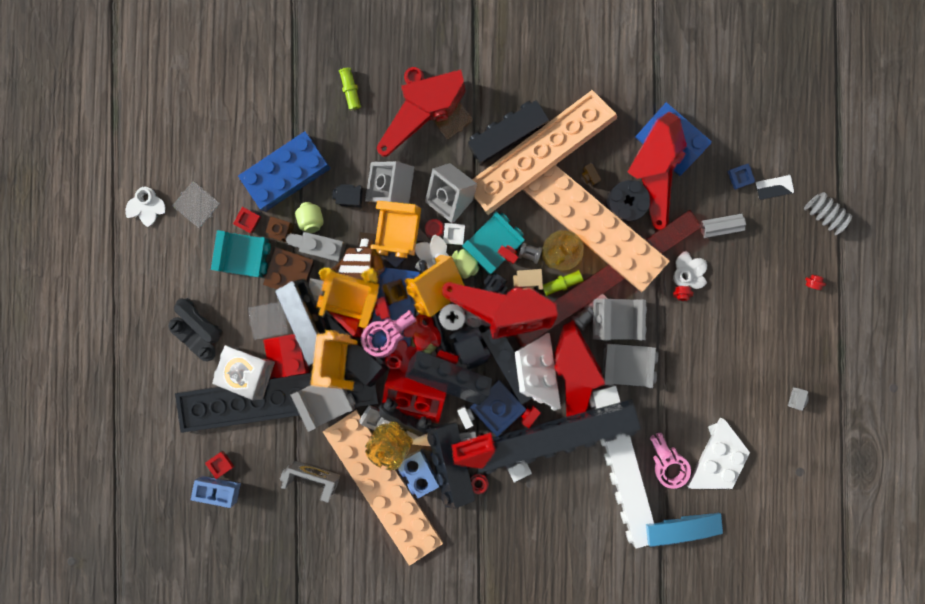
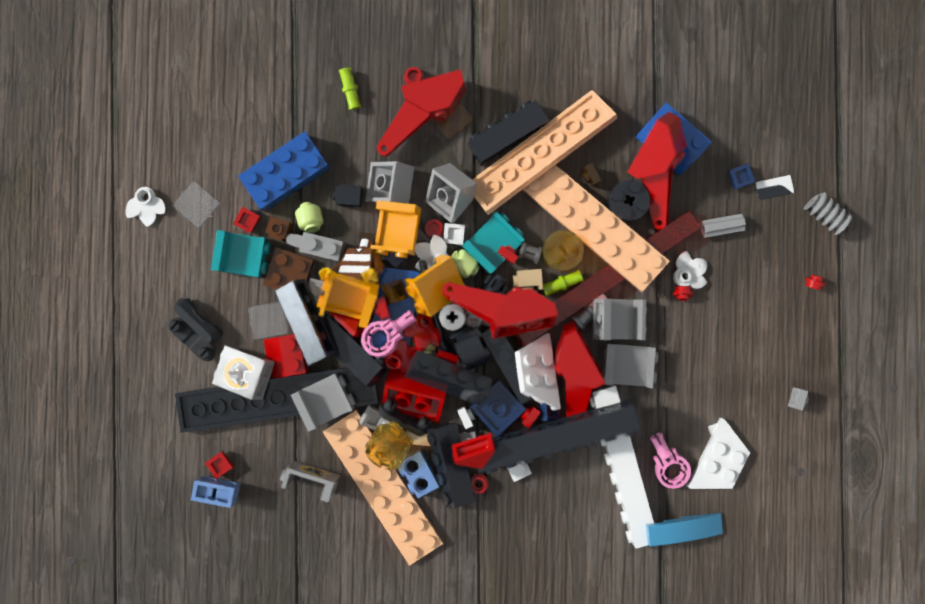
(331, 360): light orange panel -> none
(547, 413): none -> dark blue plate

